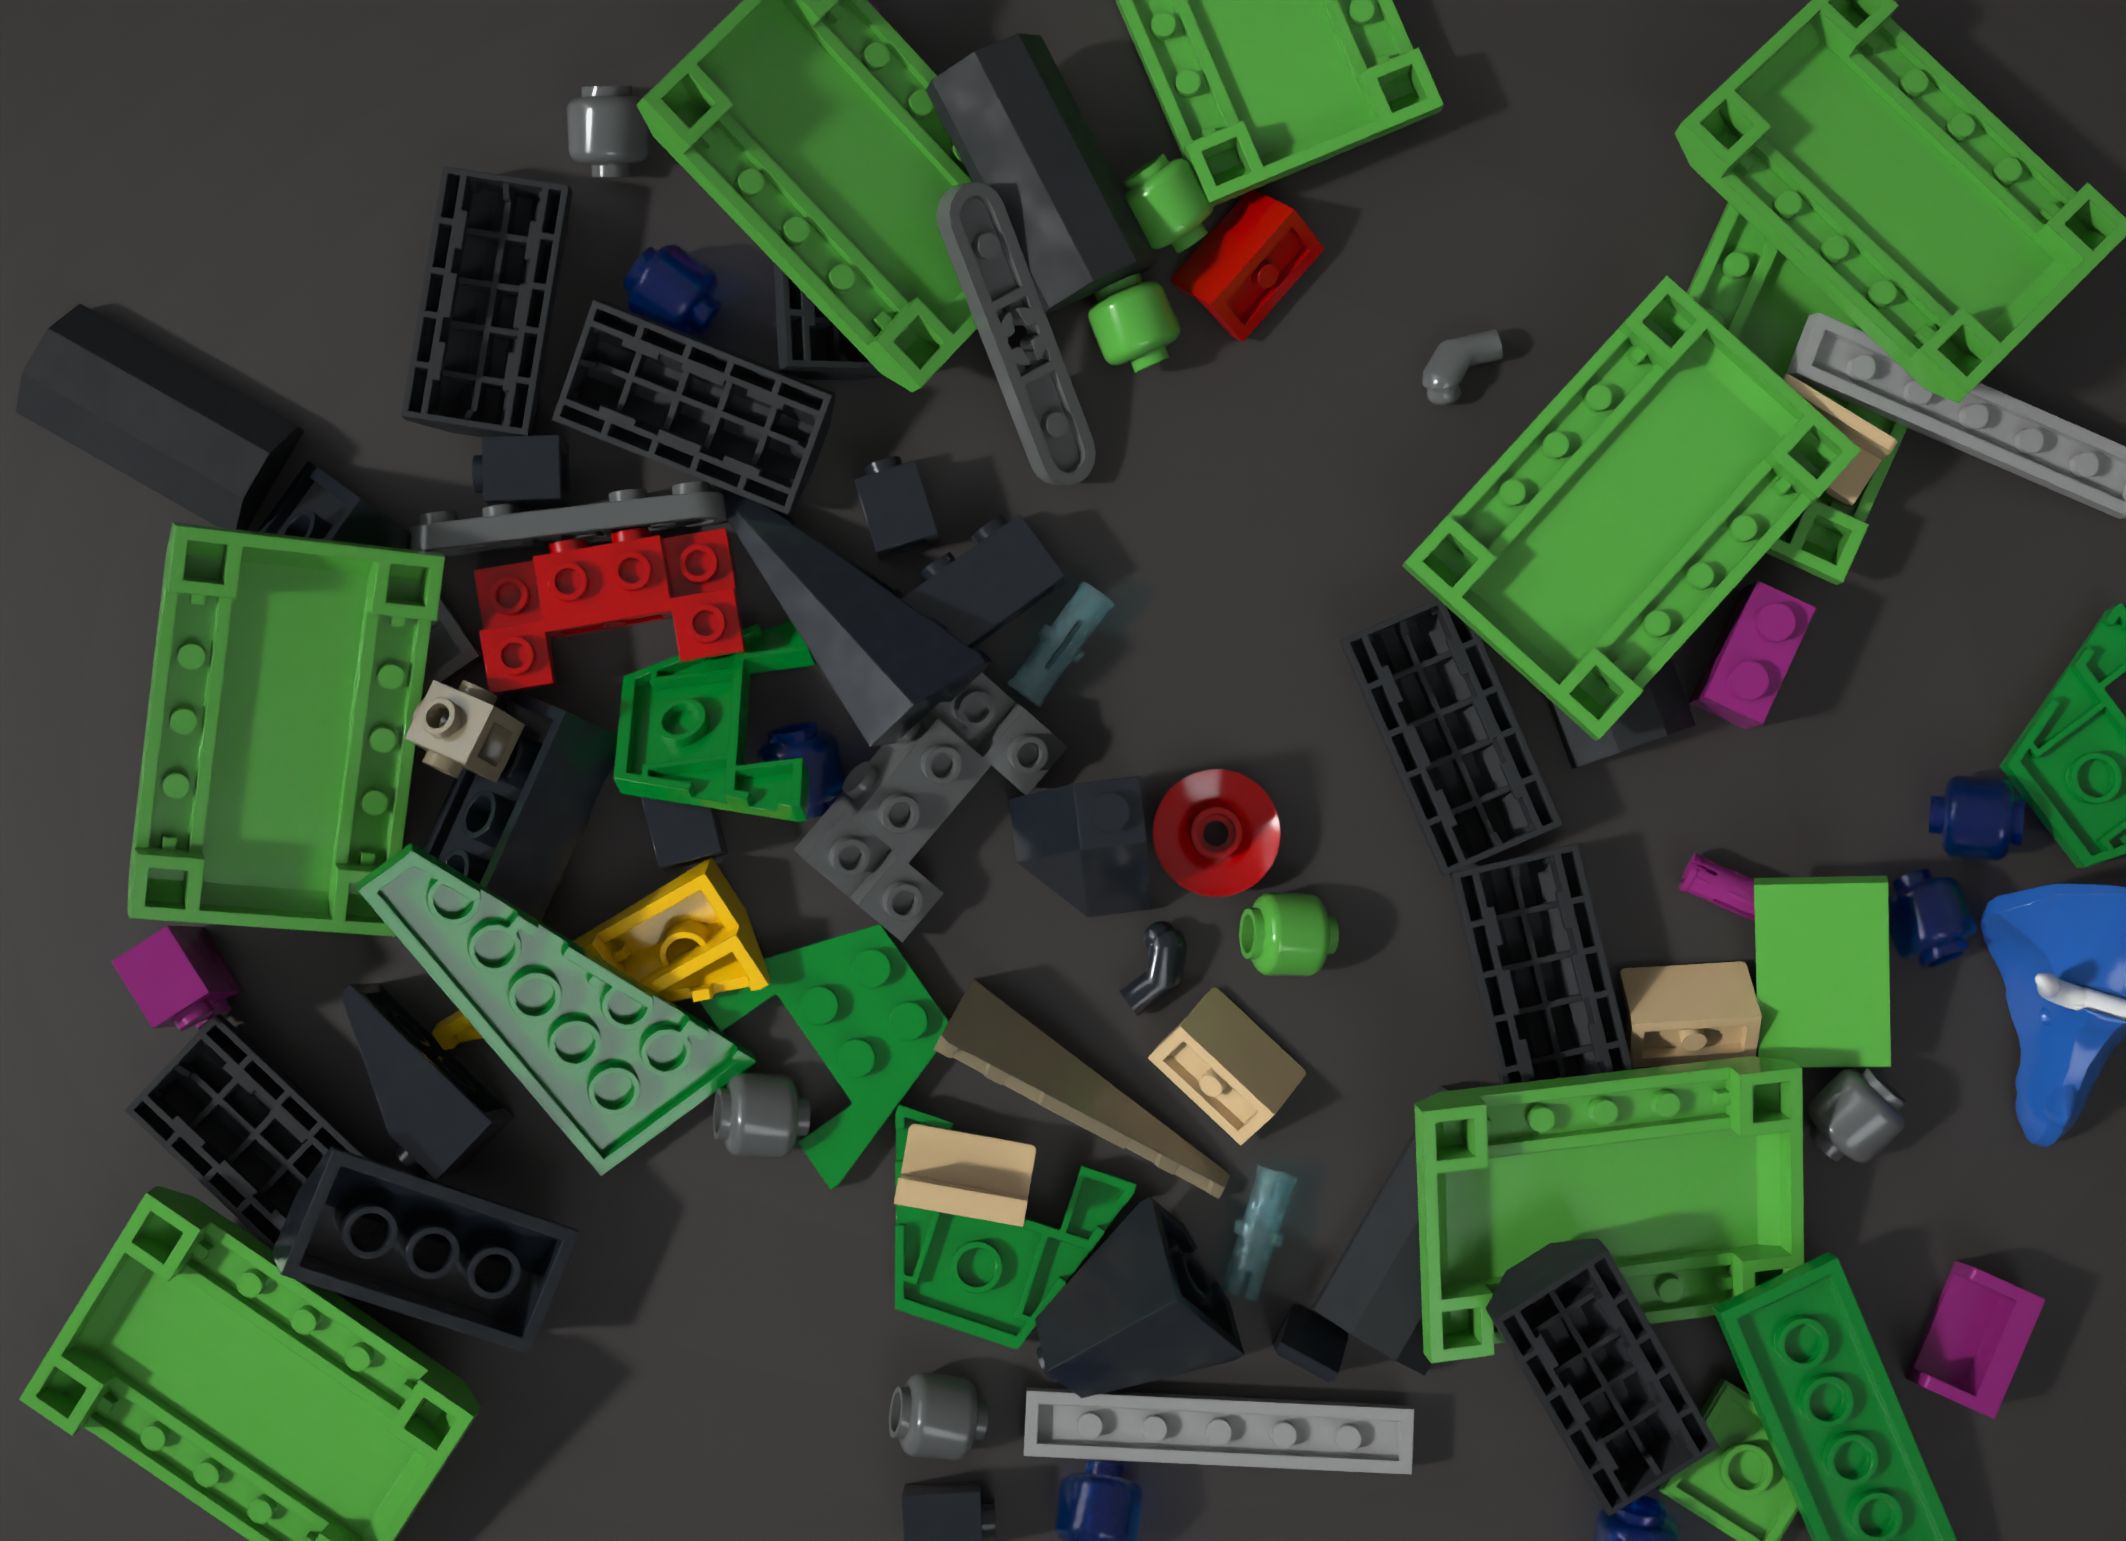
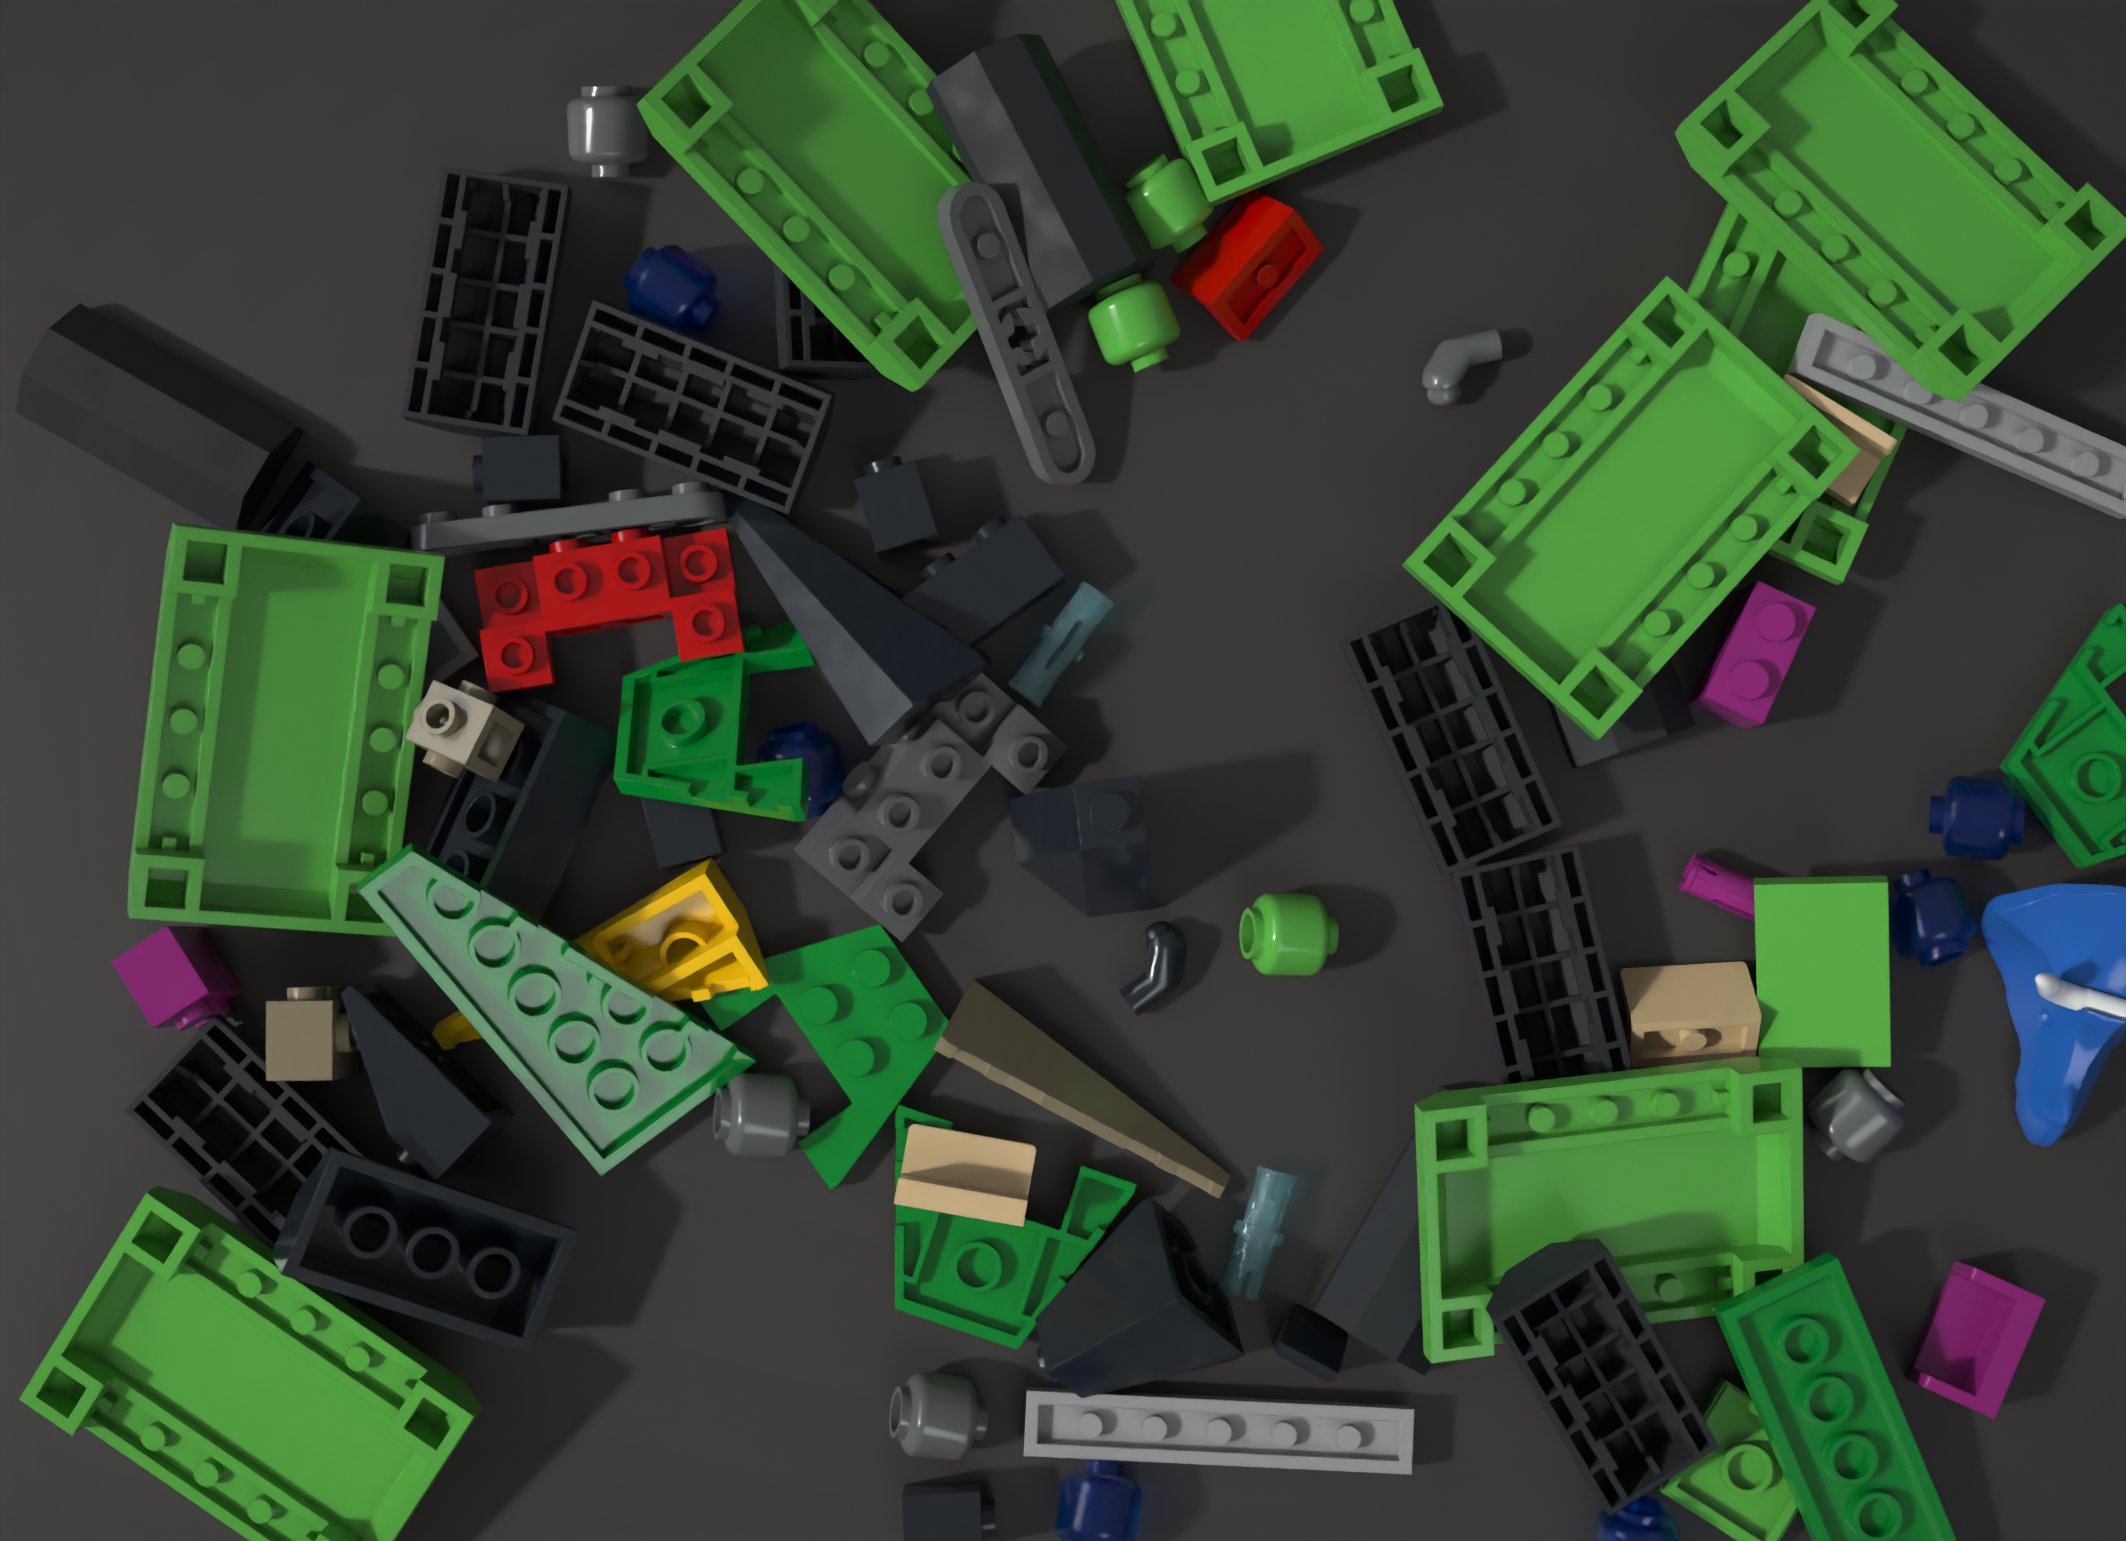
(310, 1036): none -> dark tan brick
(1228, 1066): tan panel -> none
(1250, 827): red dish -> none

